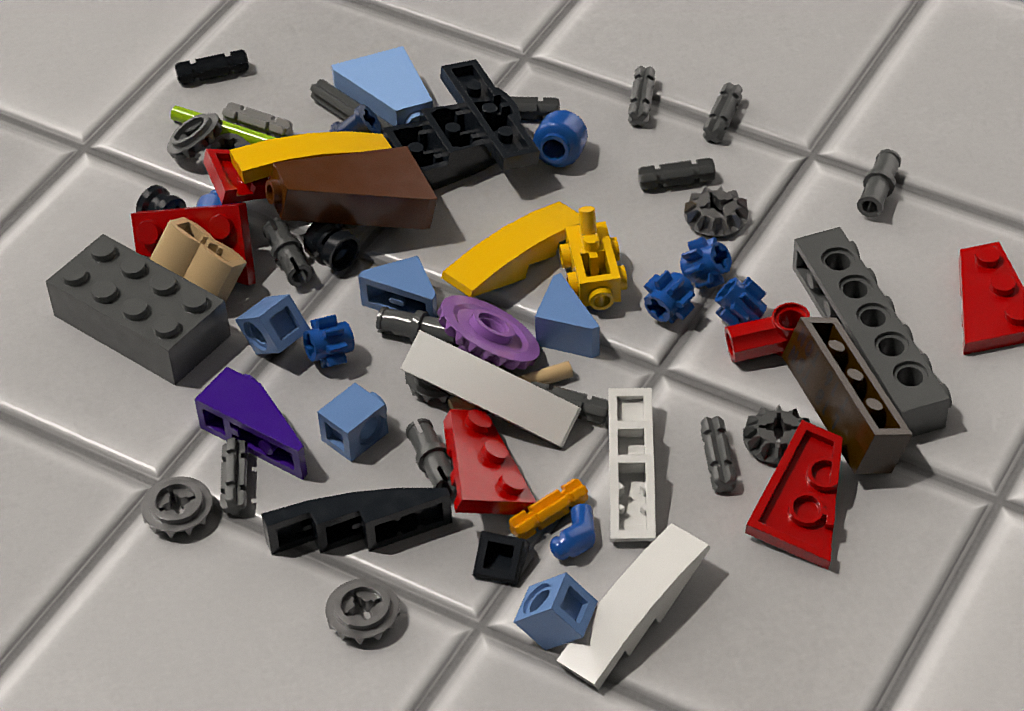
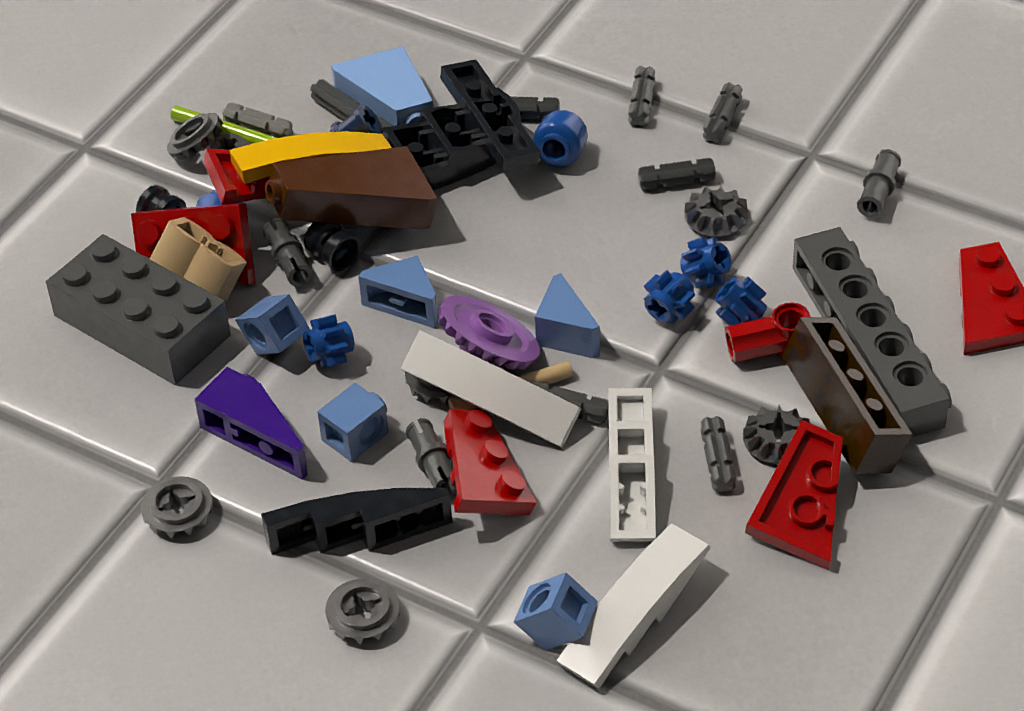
(212, 66): black axle -> none
(234, 476): dark grey axle -> none
(409, 324): dark grey pin -> none
(500, 557): black slope -> none
(509, 251): yellow slope -> none
(548, 509): light orange axle -> none
(578, 536): blue arm -> none
(593, 262): yellow brick -> none

